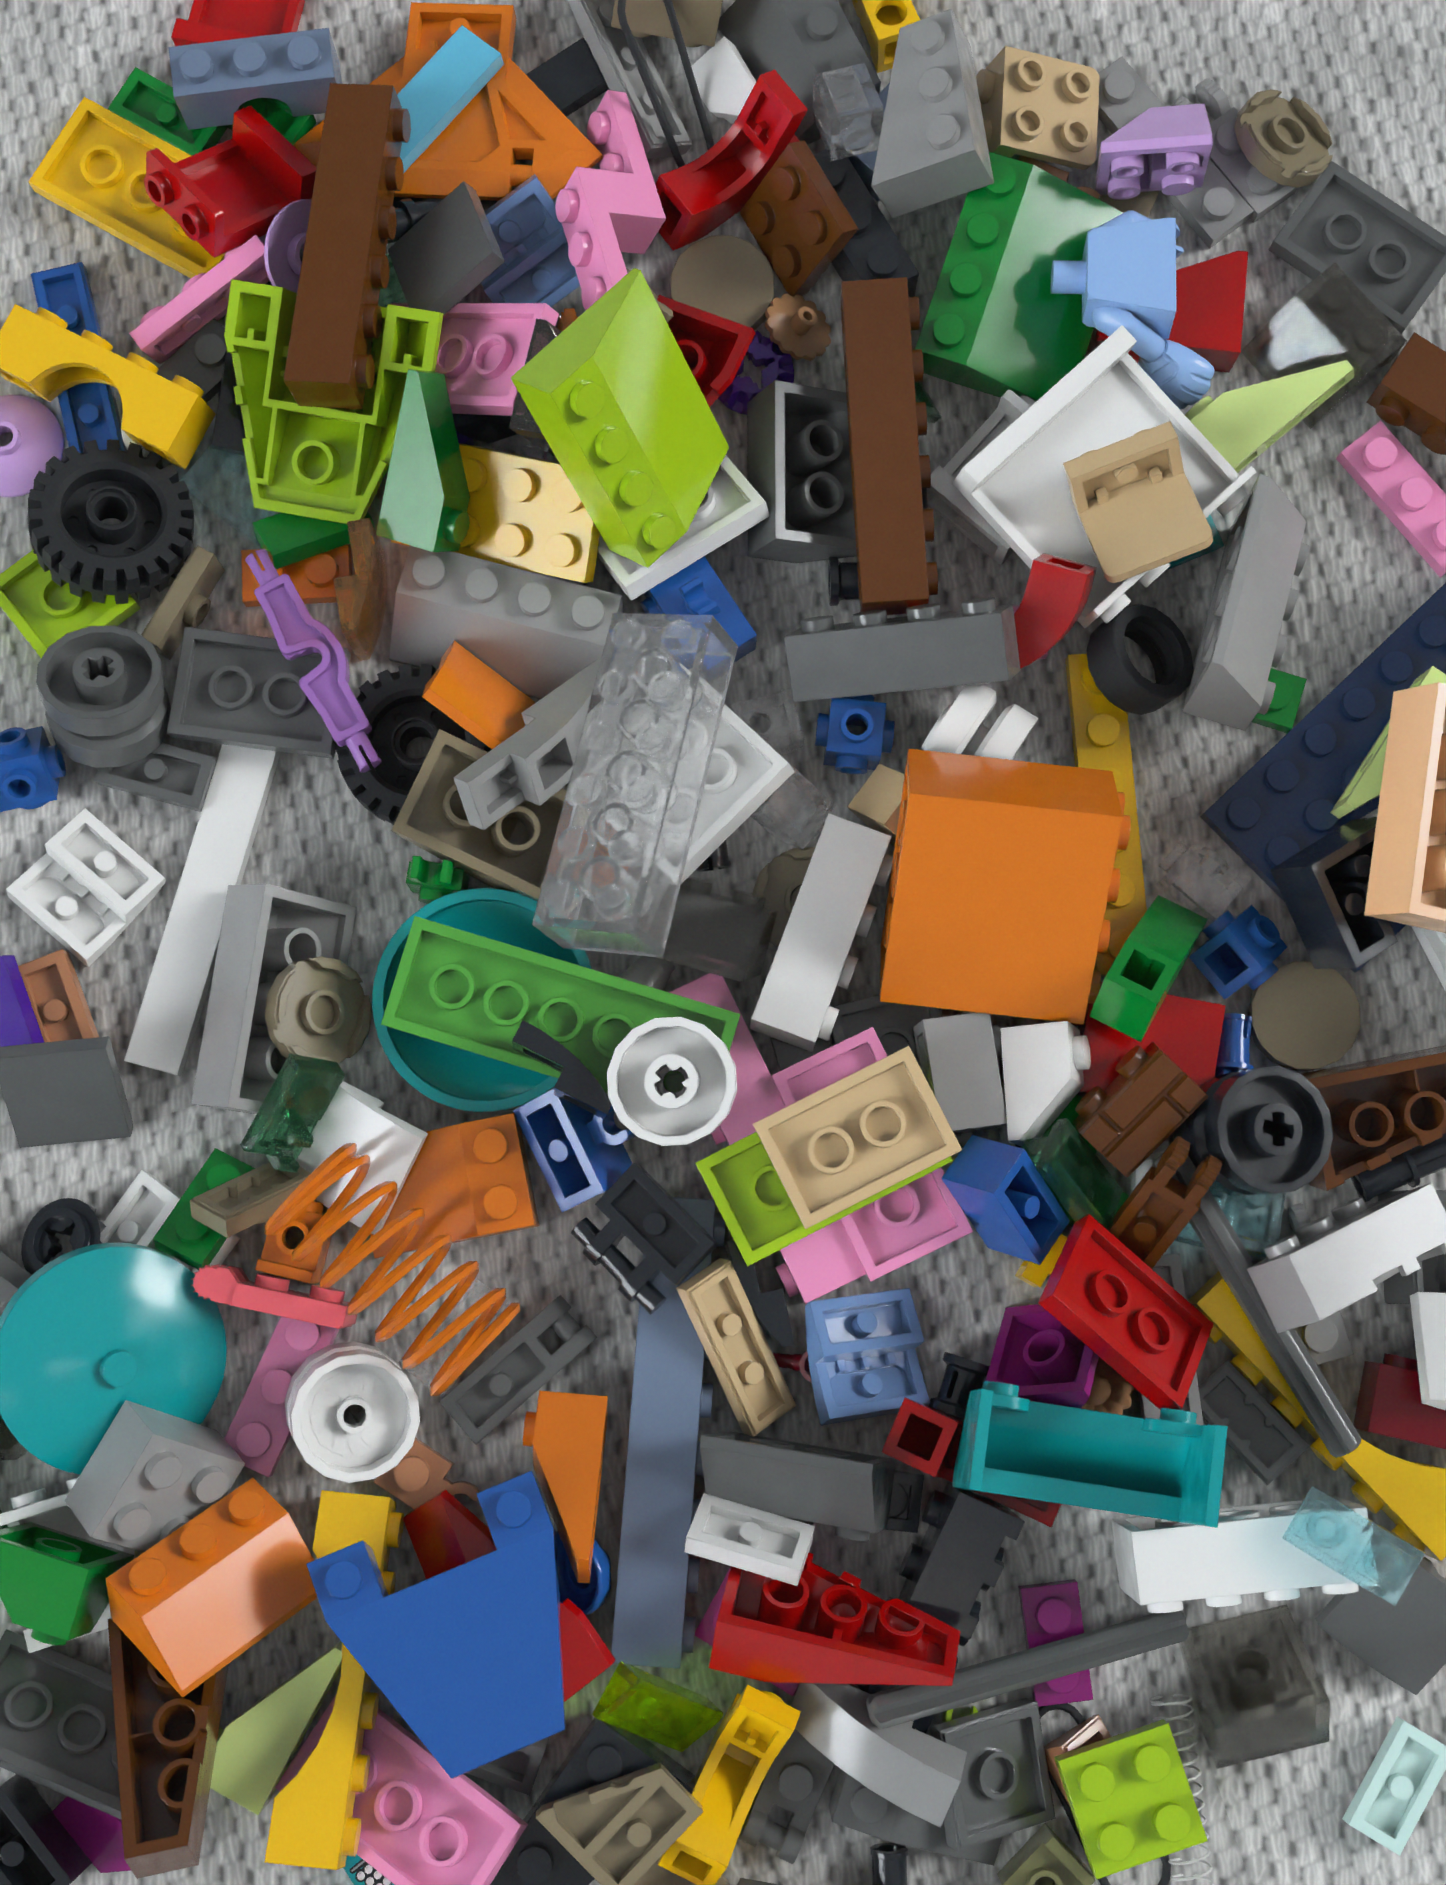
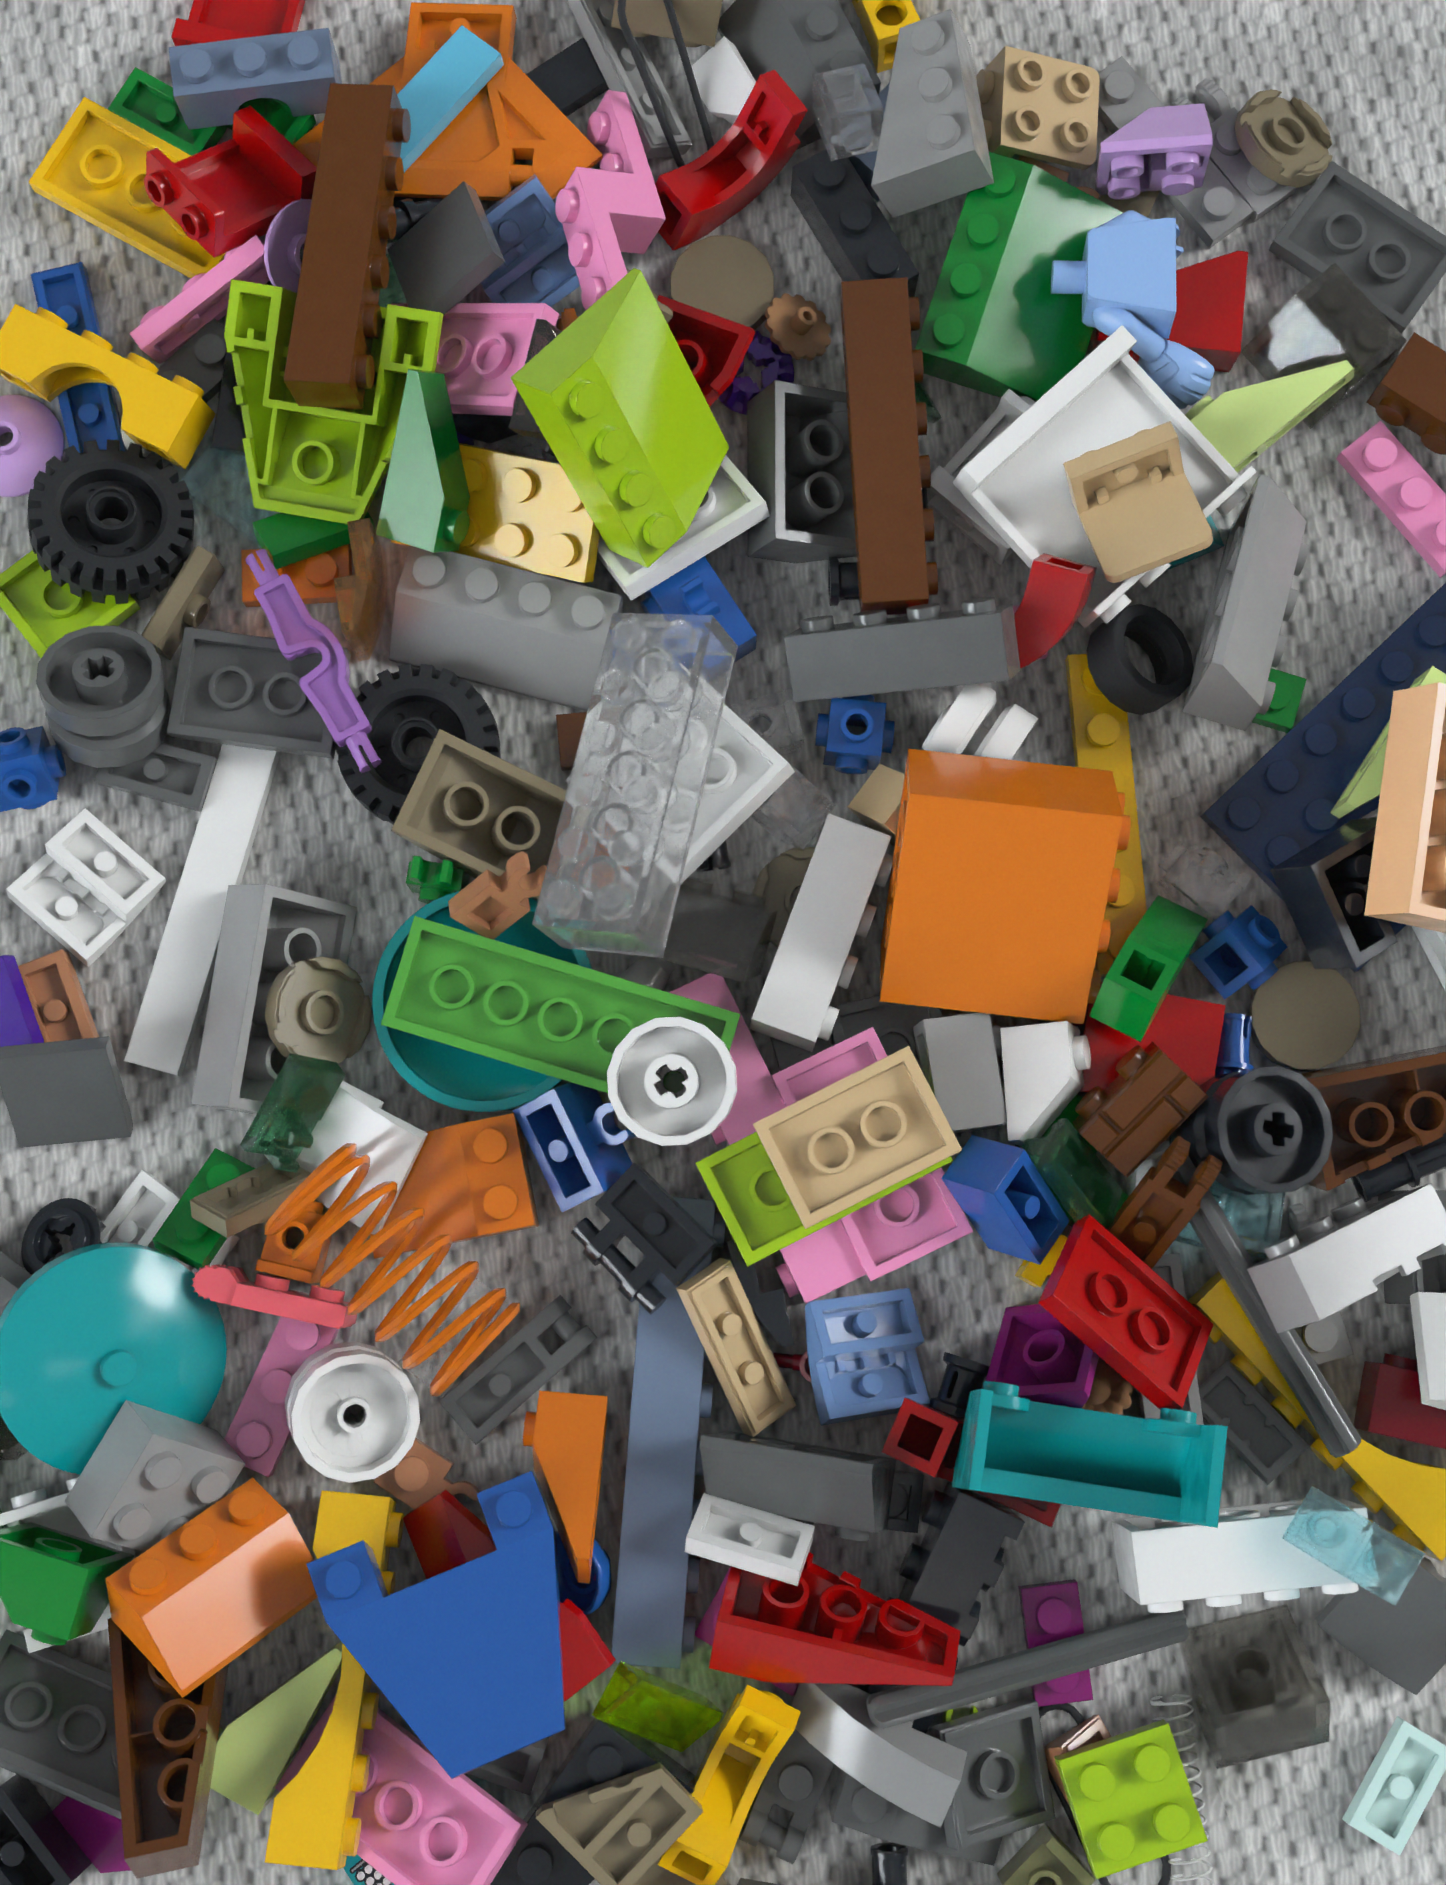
(476, 697): orange slope -> none
(495, 901): none -> nougat plate
(534, 759): light grey slope -> none
(575, 1082): black slope -> none
(798, 219): reddish brown plate -> none

